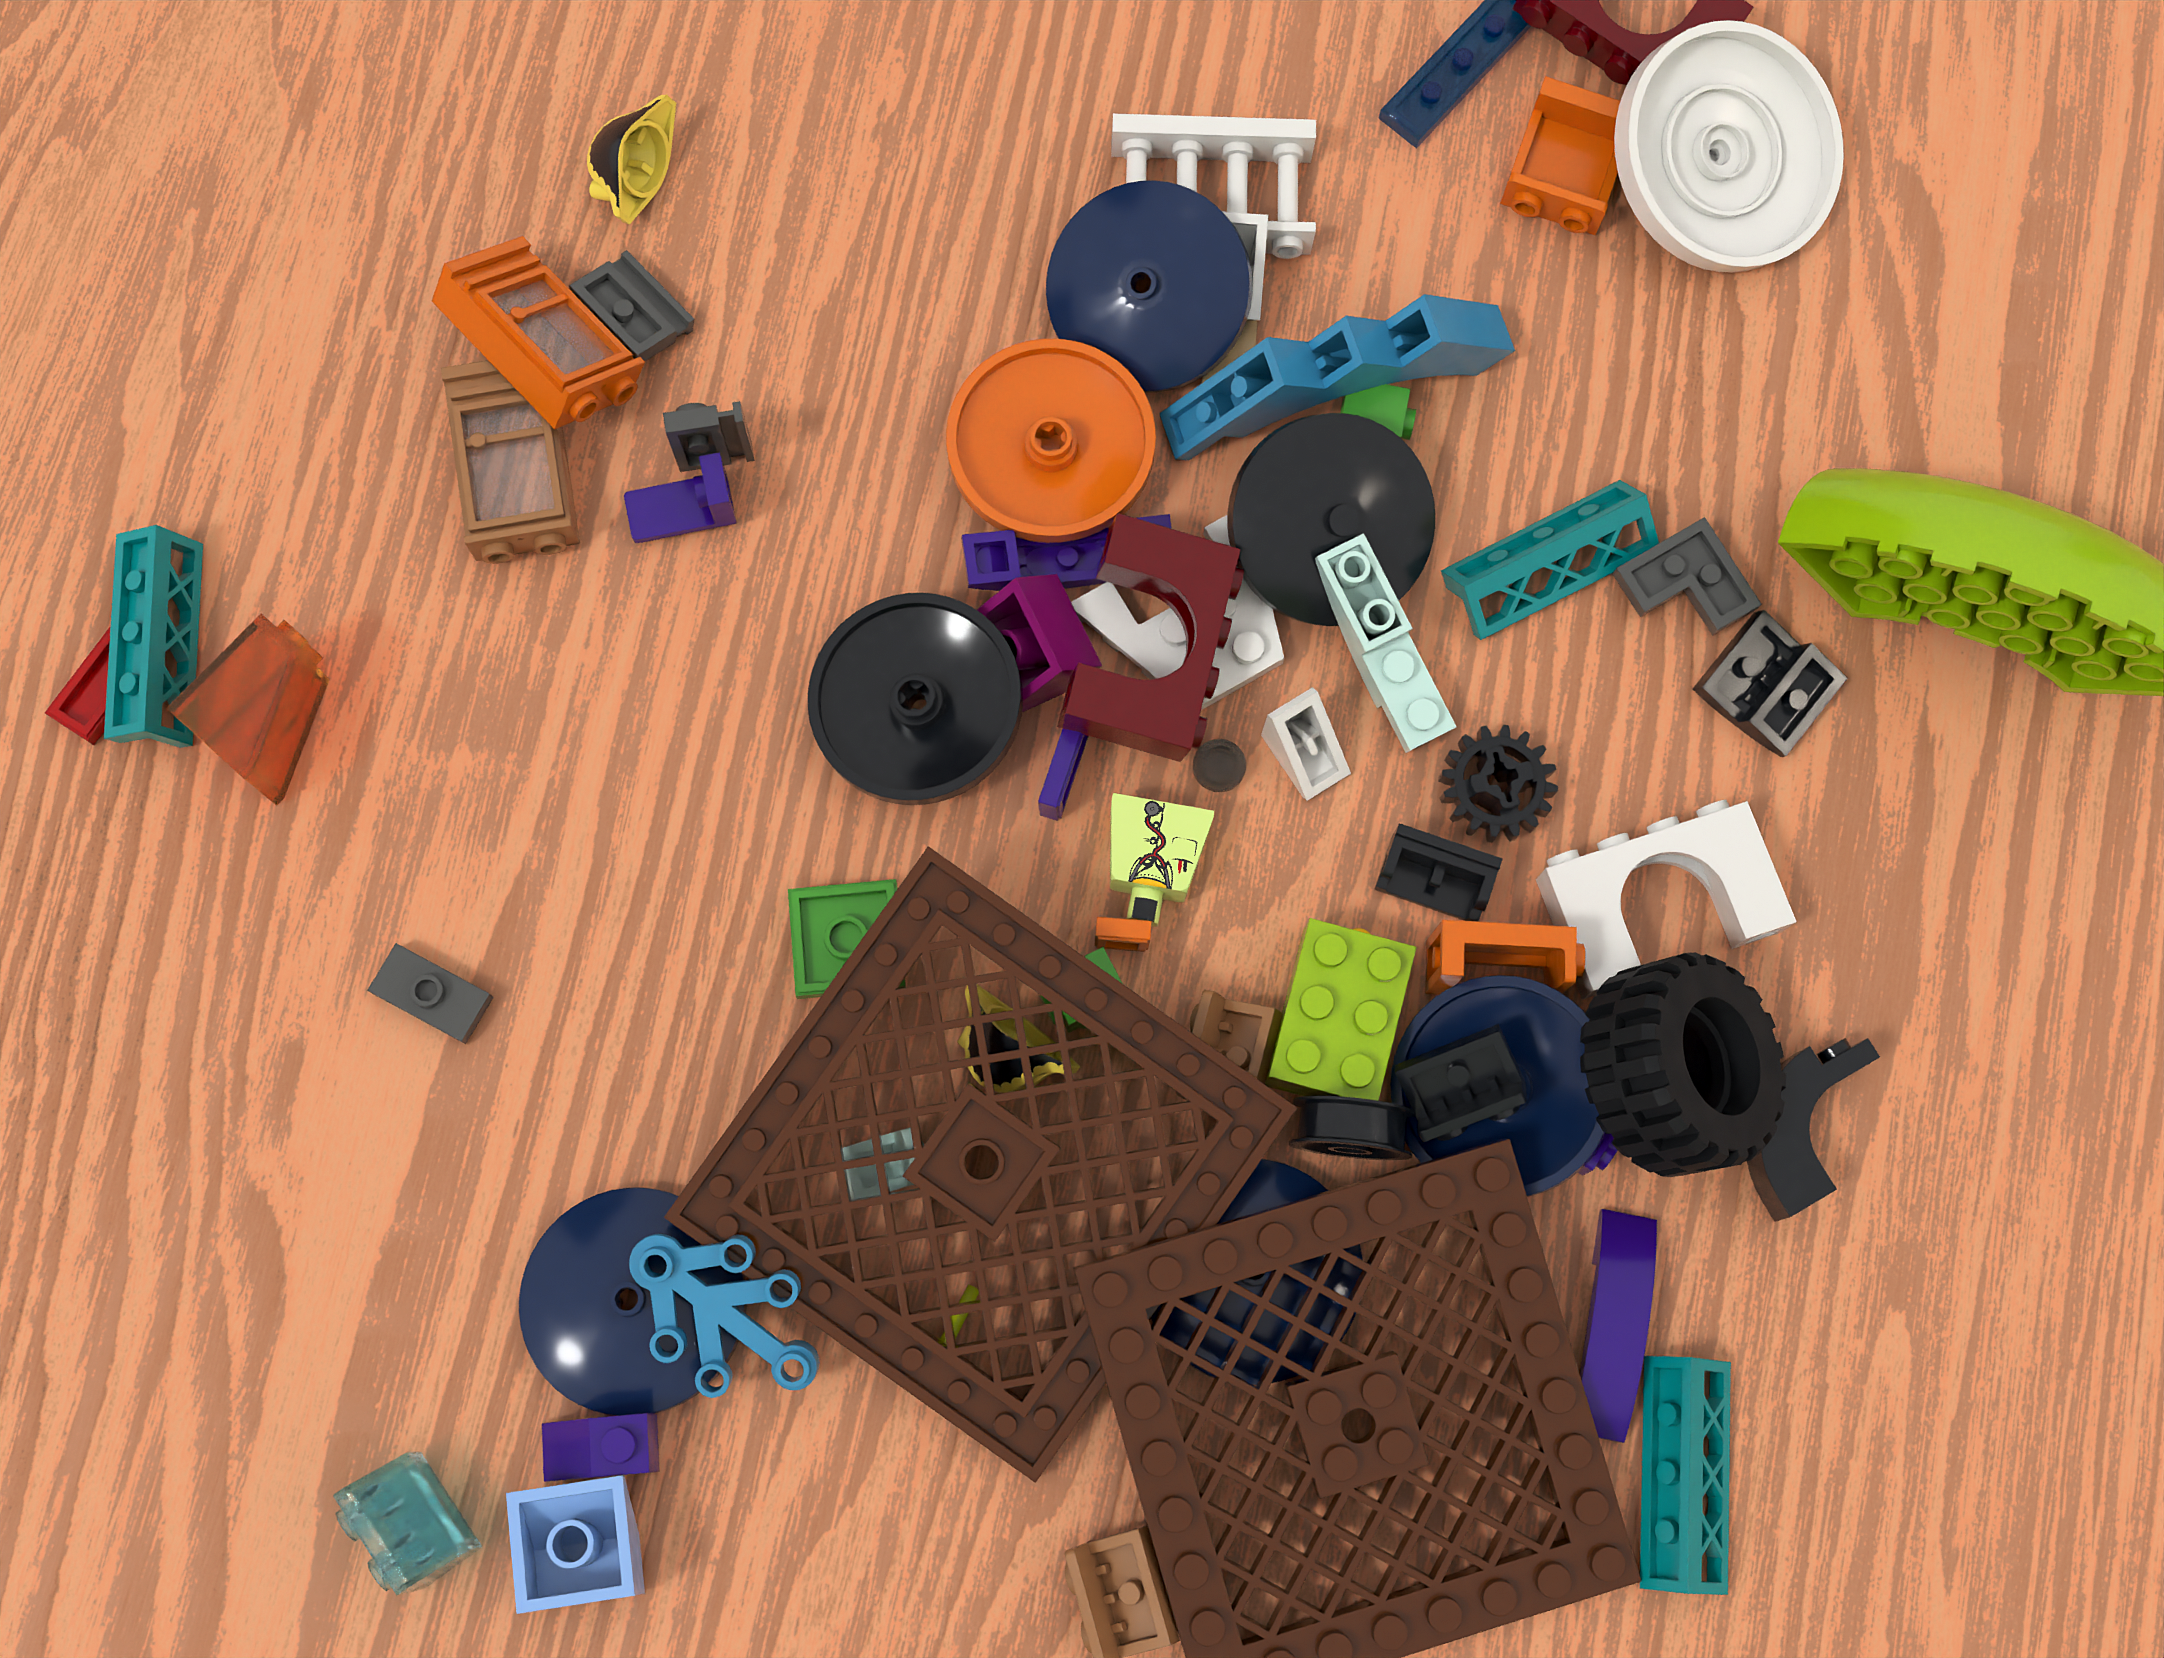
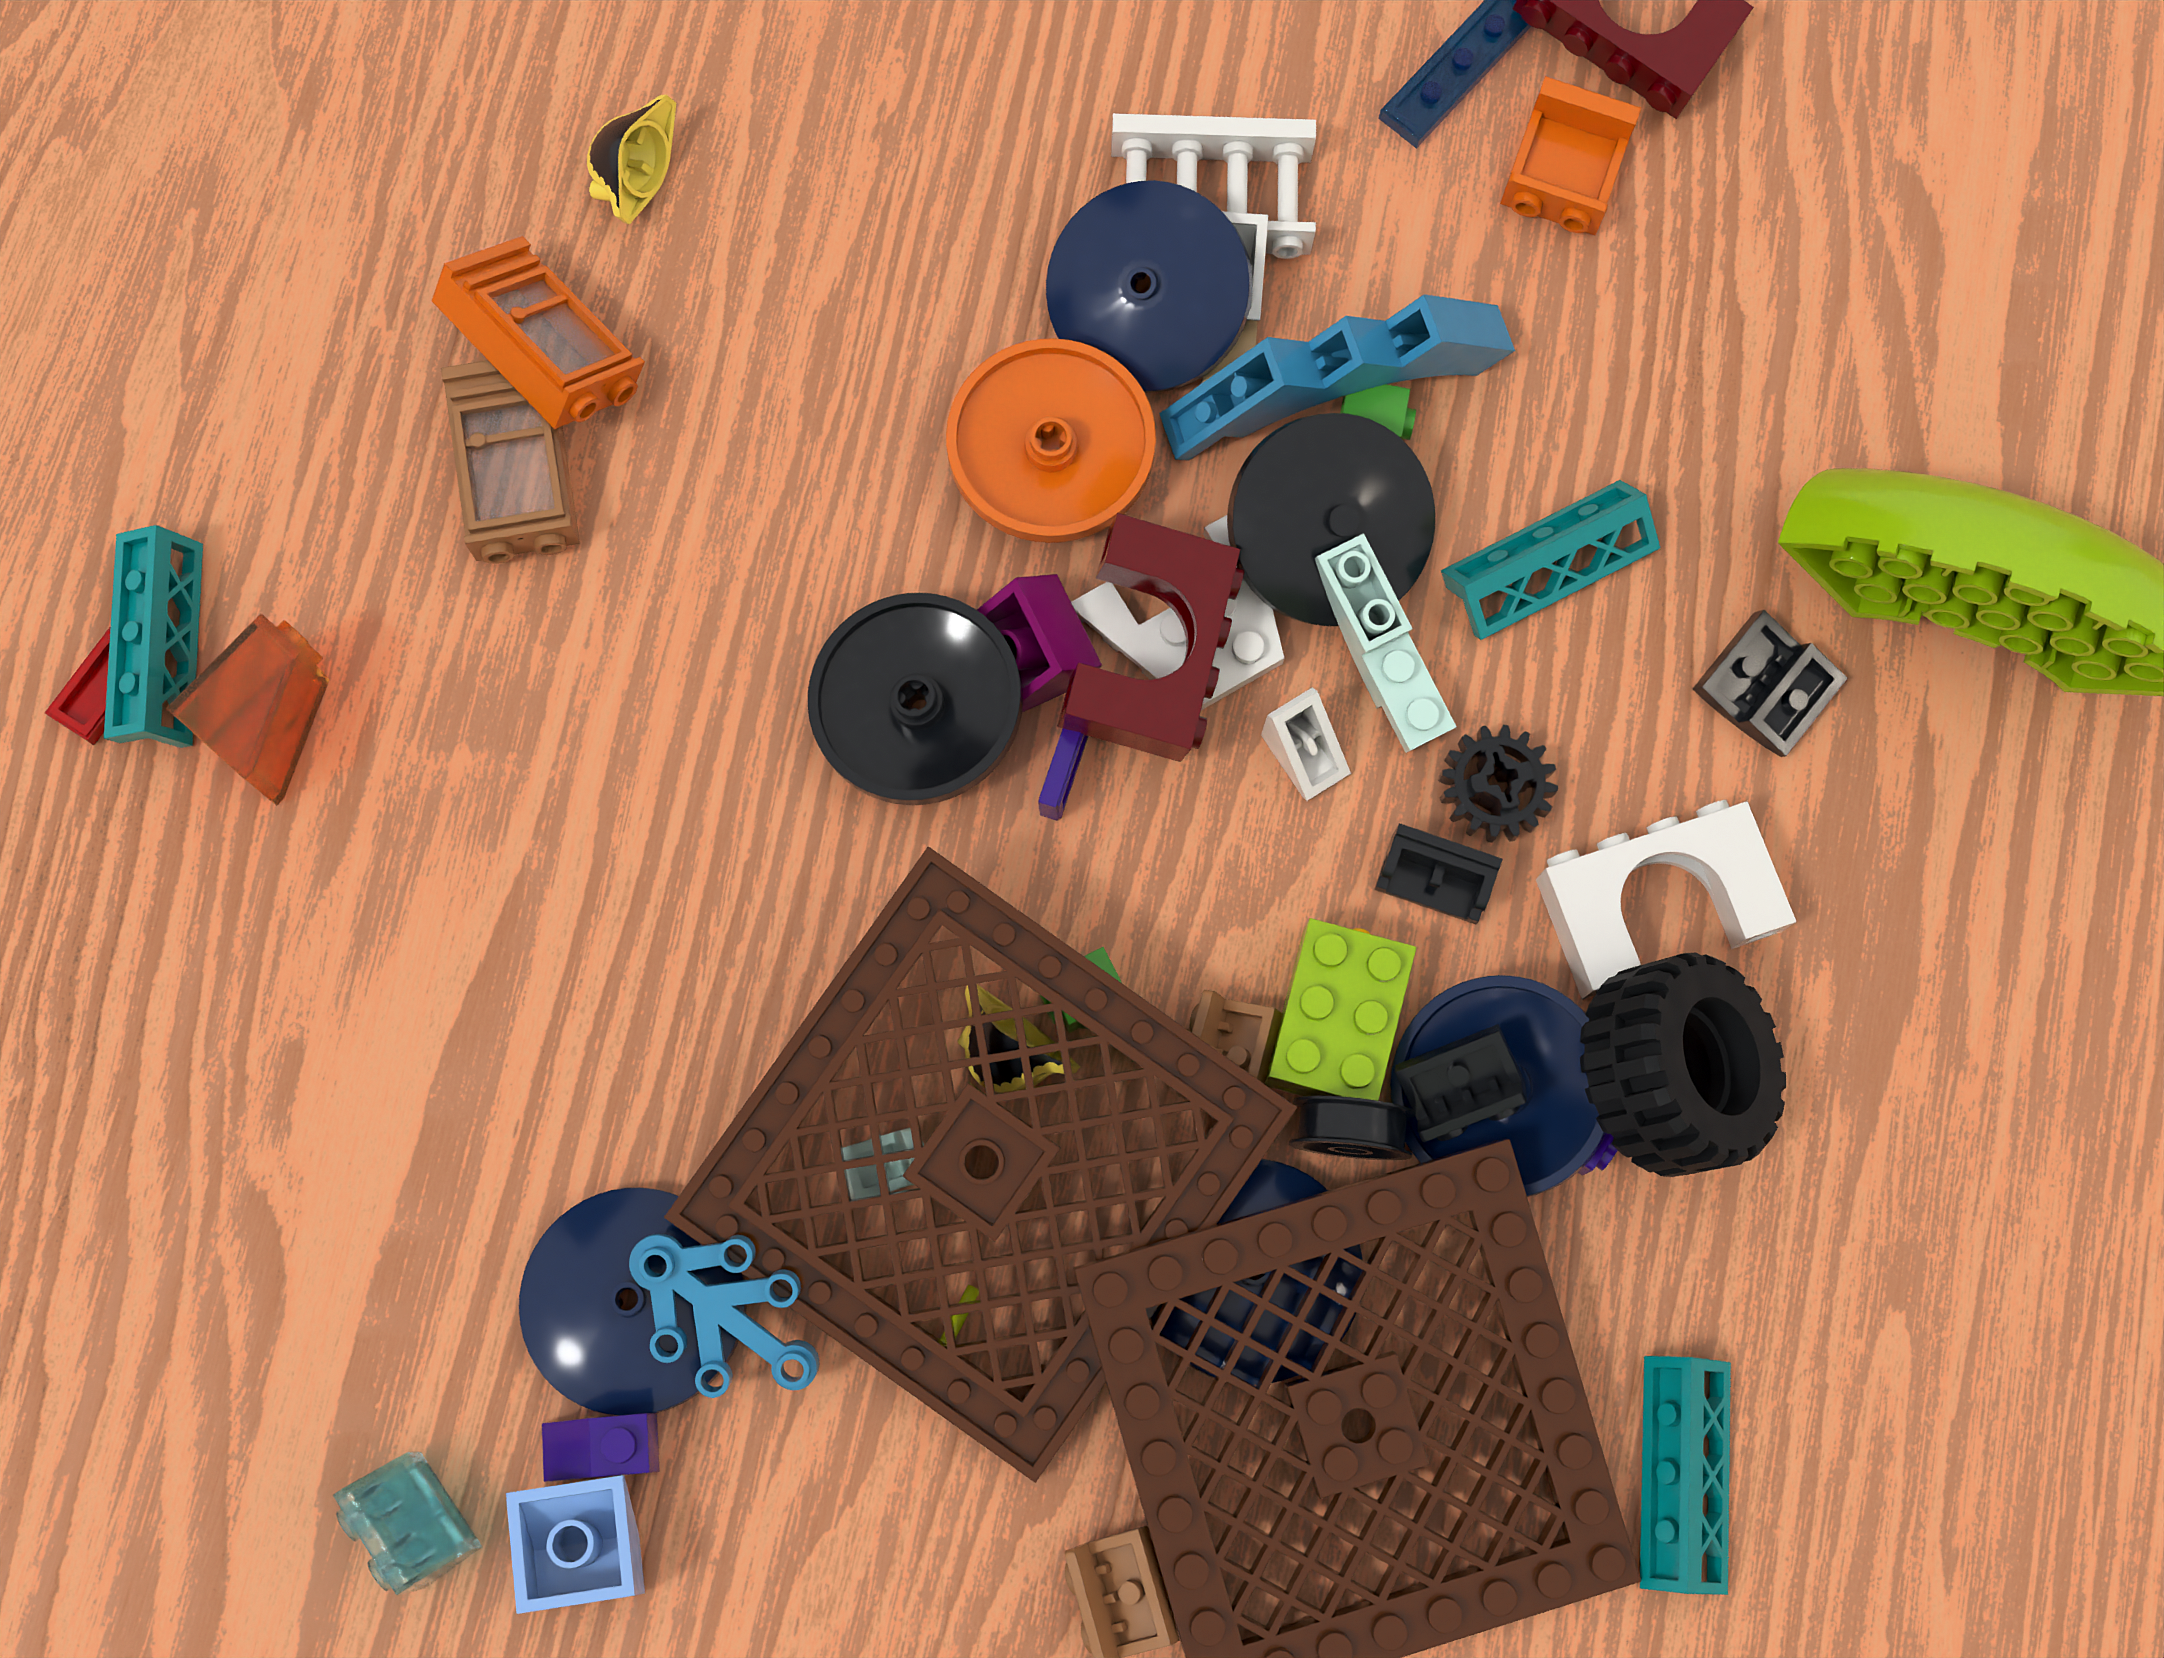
(430, 993): dark grey plate -> none
(633, 306): dark grey plate -> none
(682, 505): dark purple bracket -> none
(702, 431): dark grey plate -> none
(829, 926): bright green plate -> none
(1000, 557): dark purple slope -> none
(1122, 934): orange tile -> none
(1154, 851): yellowish green torso -> none
(1219, 765): clear smoke plate -> none
(1502, 944): orange panel -> none
(1618, 1319): dark purple slope -> none
(1692, 564): dark grey plate -> none
(1729, 146): white container -> none
(1787, 1168): black arch -> none

